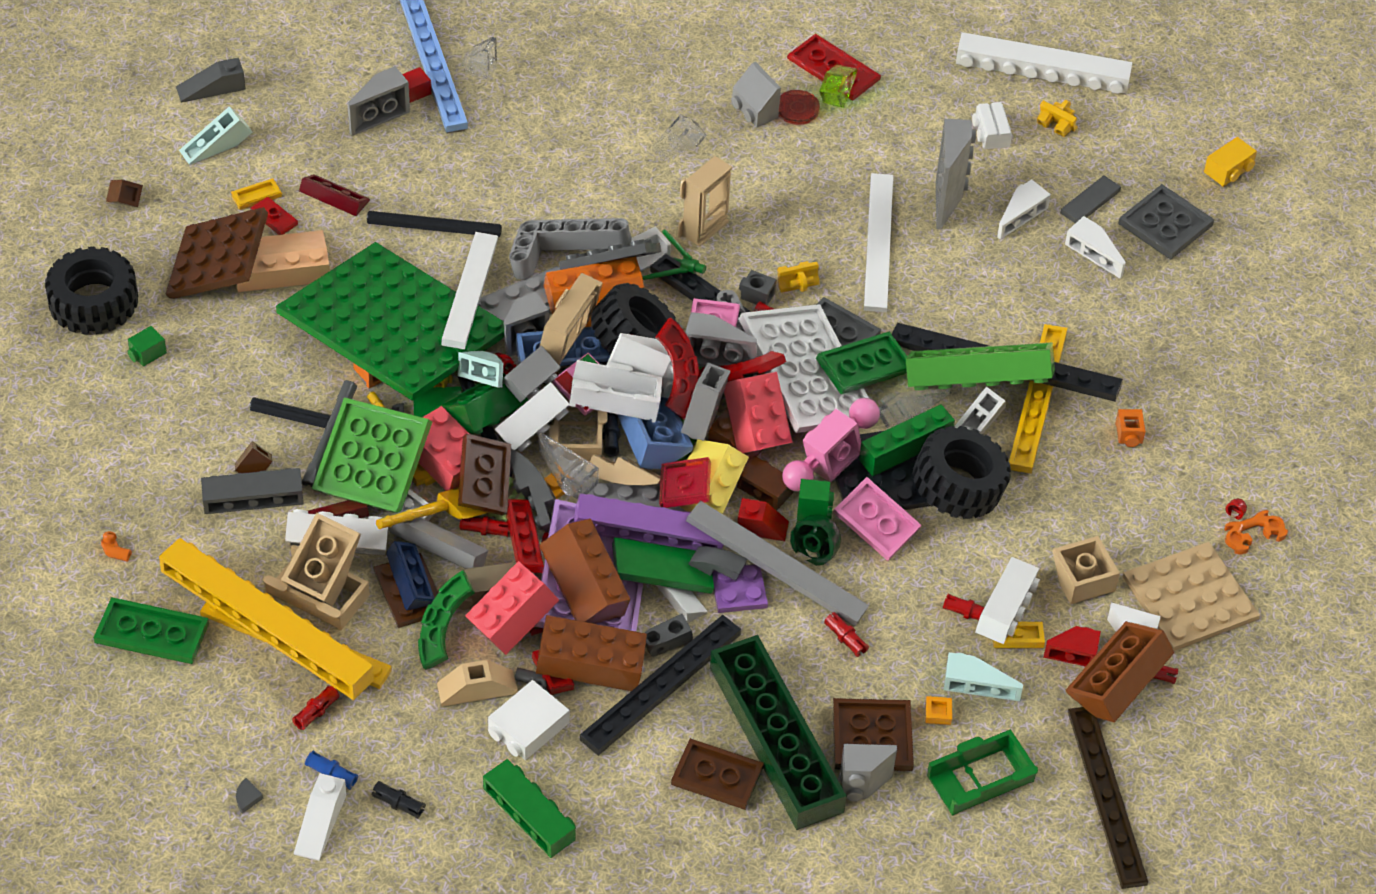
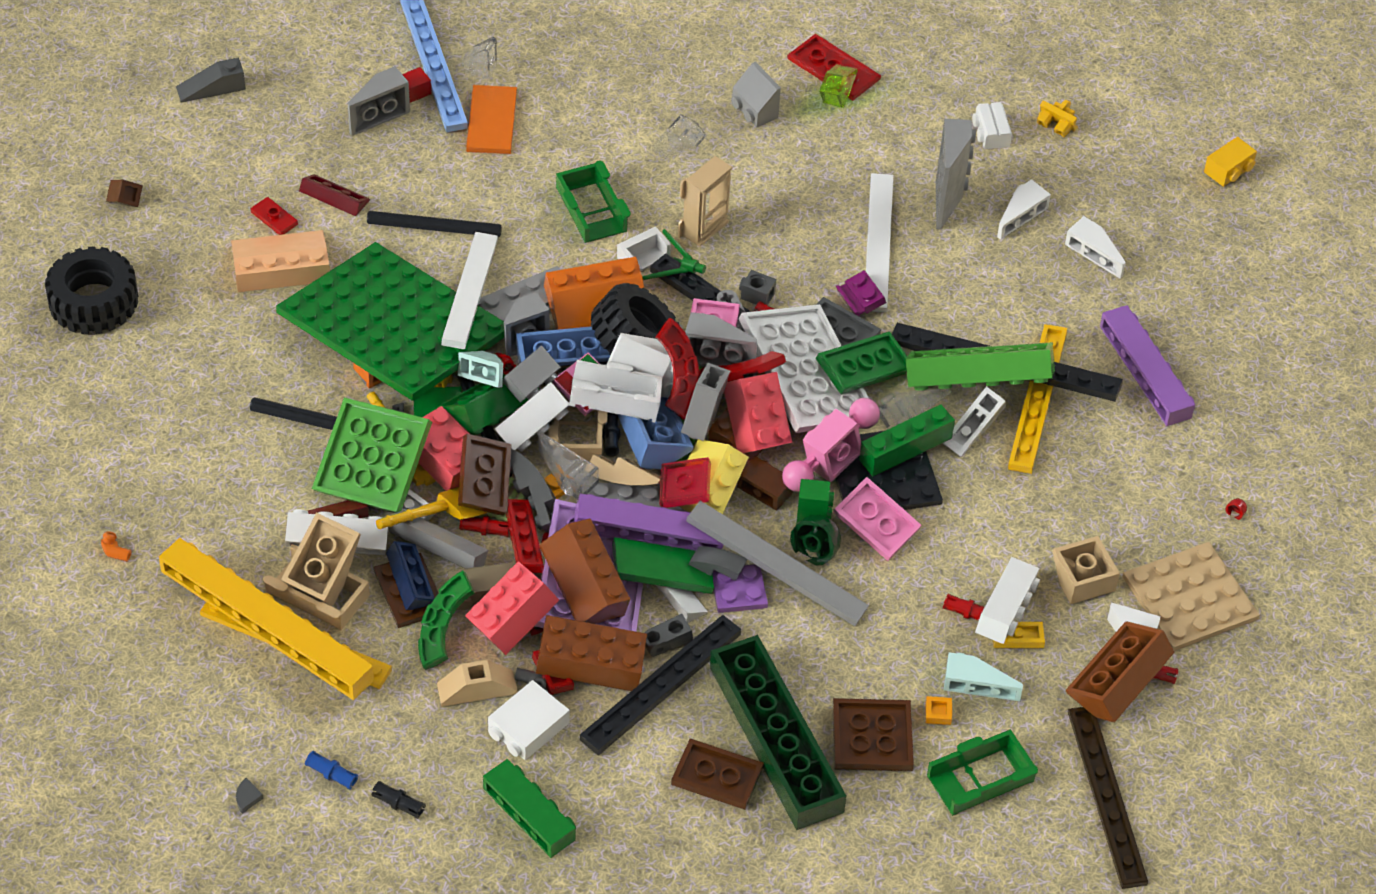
(146, 346): green brick -> none
(151, 630): green plate -> none
(217, 253): reddish brown plate -> none
(220, 135): light aqua slope -> none
(252, 491): dark grey brick -> none
(253, 194): yellow tile -> none
(253, 459): reddish brown panel -> none
(315, 707): red pin -> none
(320, 816): white slope -> none
(347, 390): dark grey piece -> none
(491, 119): none -> orange tile
(563, 235): light grey beam -> none
(570, 317): tan piece -> none
(588, 175): none -> green piece
(638, 248): dark grey plate -> none
(762, 520): red slope -> none
(798, 107): clear red tile -> none
(798, 277): yellow hips -> none
(846, 634): red pin -> none
(861, 294): none -> magenta plate
(866, 769): light grey slope -> none
(954, 492): black tyre -> none
(1043, 63): white brick -> none
(1074, 646): red slope -> none
(1090, 199): dark grey tile -> none
(1130, 432): orange brick -> none
(1147, 365): none -> medium lavender brick
(1166, 221): dark grey plate -> none
(1272, 526): orange helmet -> none

